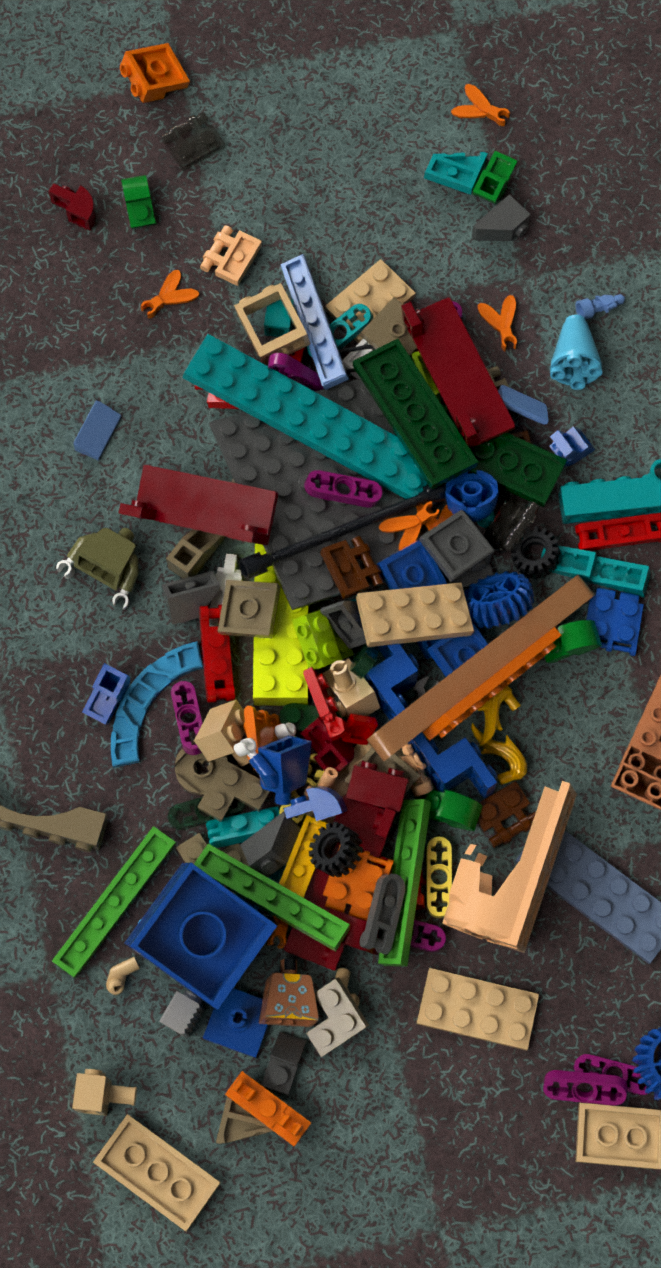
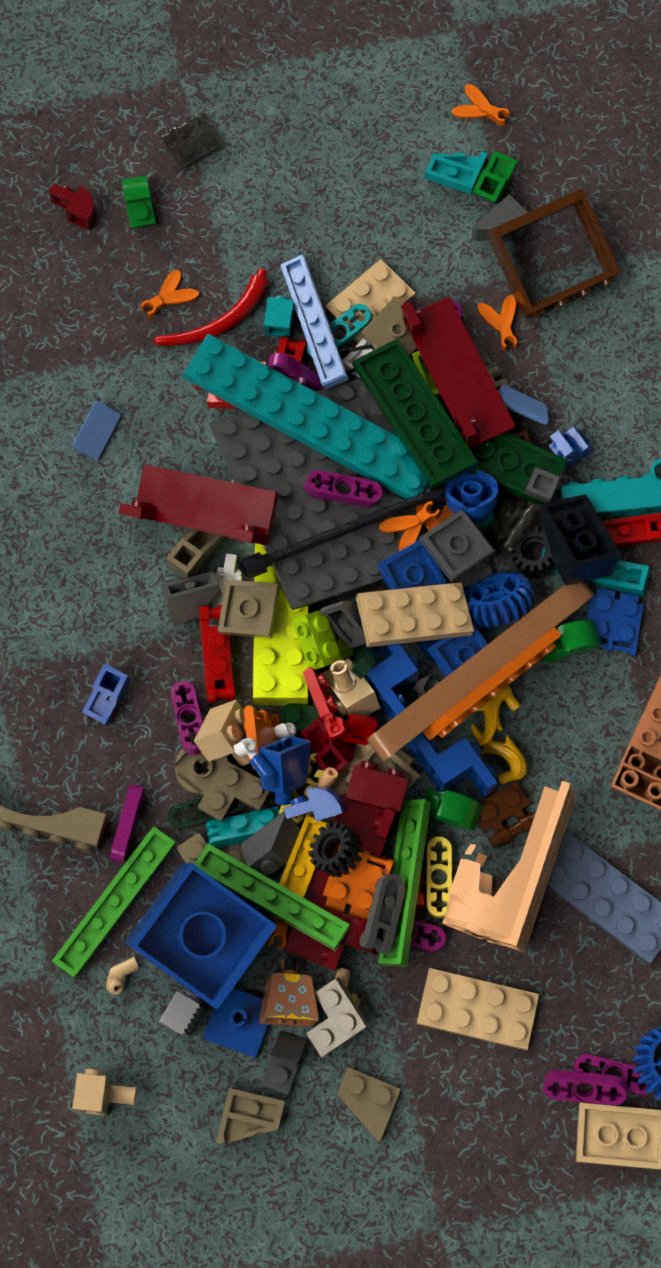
(106, 558): olive torso -> none
(128, 818): none -> magenta beam
(142, 694): dark azure tile -> none
(153, 72): orange plate -> none
(156, 1172): tan plate -> none
(237, 258): light nougat plate -> none
(246, 304): none -> red animal
(268, 1108): orange plate -> none
(284, 344): tan window -> none
(345, 569): reddish brown plate -> none
(368, 1100): none -> dark tan wing
(423, 784): light nougat piece -> none
(542, 485): none -> dark grey plate
(575, 355): medium azure cone -> none
(578, 540): none -> black slope
(588, 308): medium blue piece -> none
(595, 235): none -> reddish brown window

